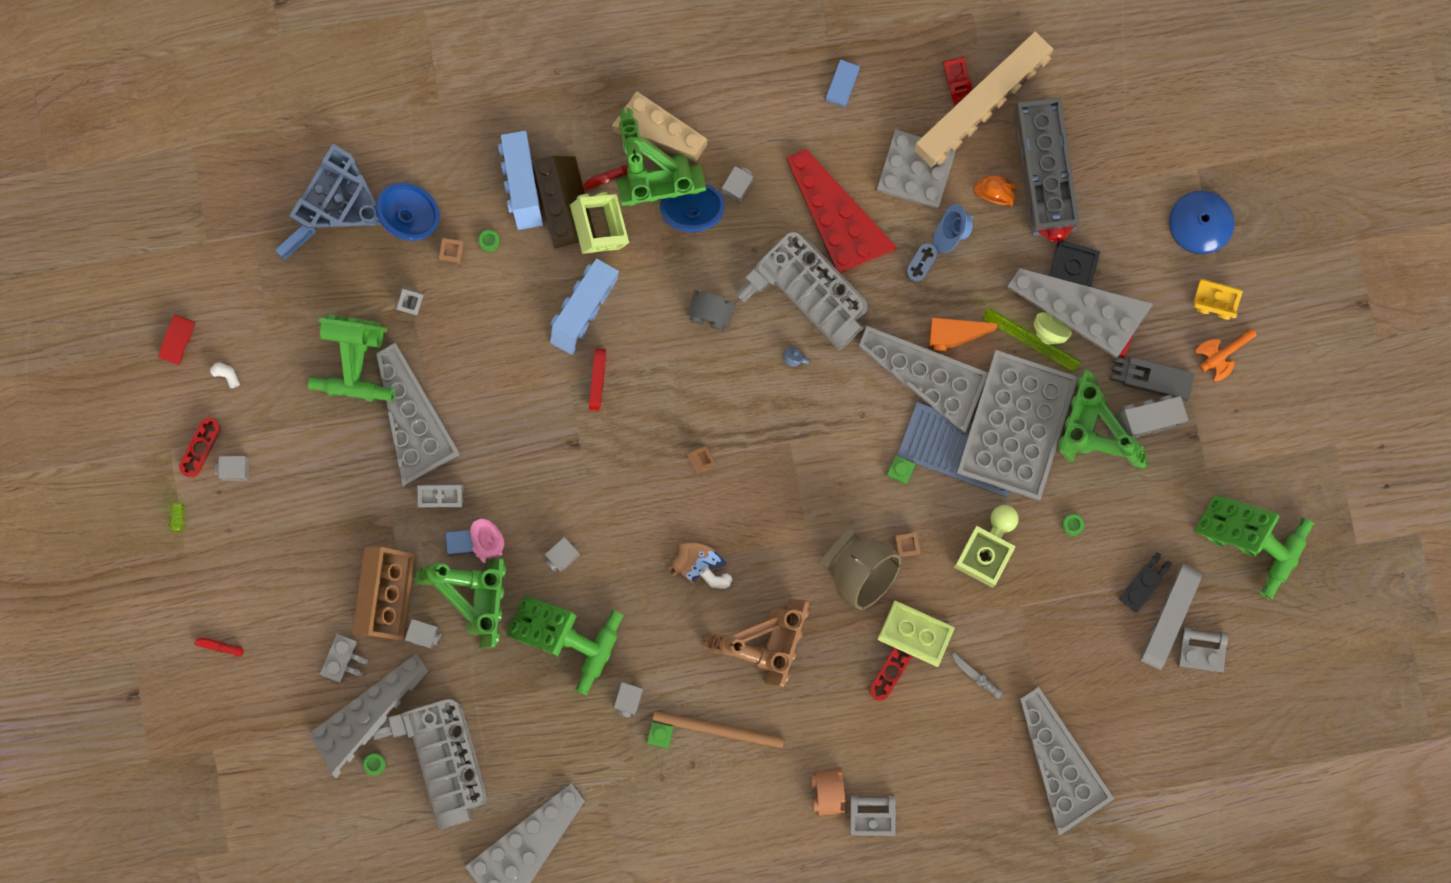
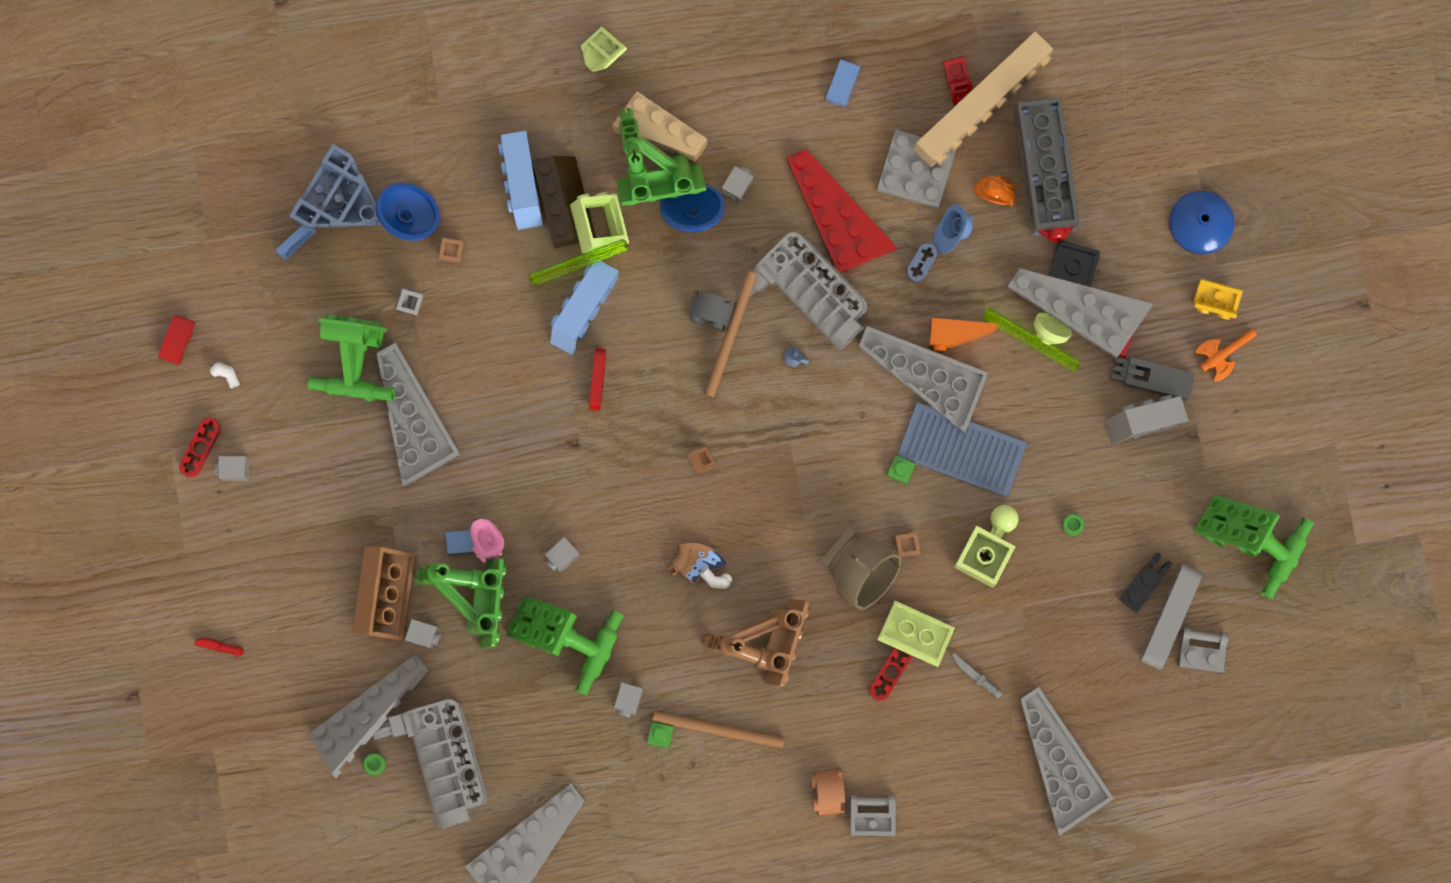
(177, 518): clear neon green pin -> none
(339, 658): light grey hinge -> none
(440, 495): light grey hinge -> none
(489, 240): bright green tile -> none
(578, 262): none -> clear neon green axle
(601, 50): none -> yellowish green slope
(605, 177): red piece -> none
(730, 334): none -> medium nougat piece
(1017, 425): light grey plate -> none
(1081, 425): bright green plate -> none

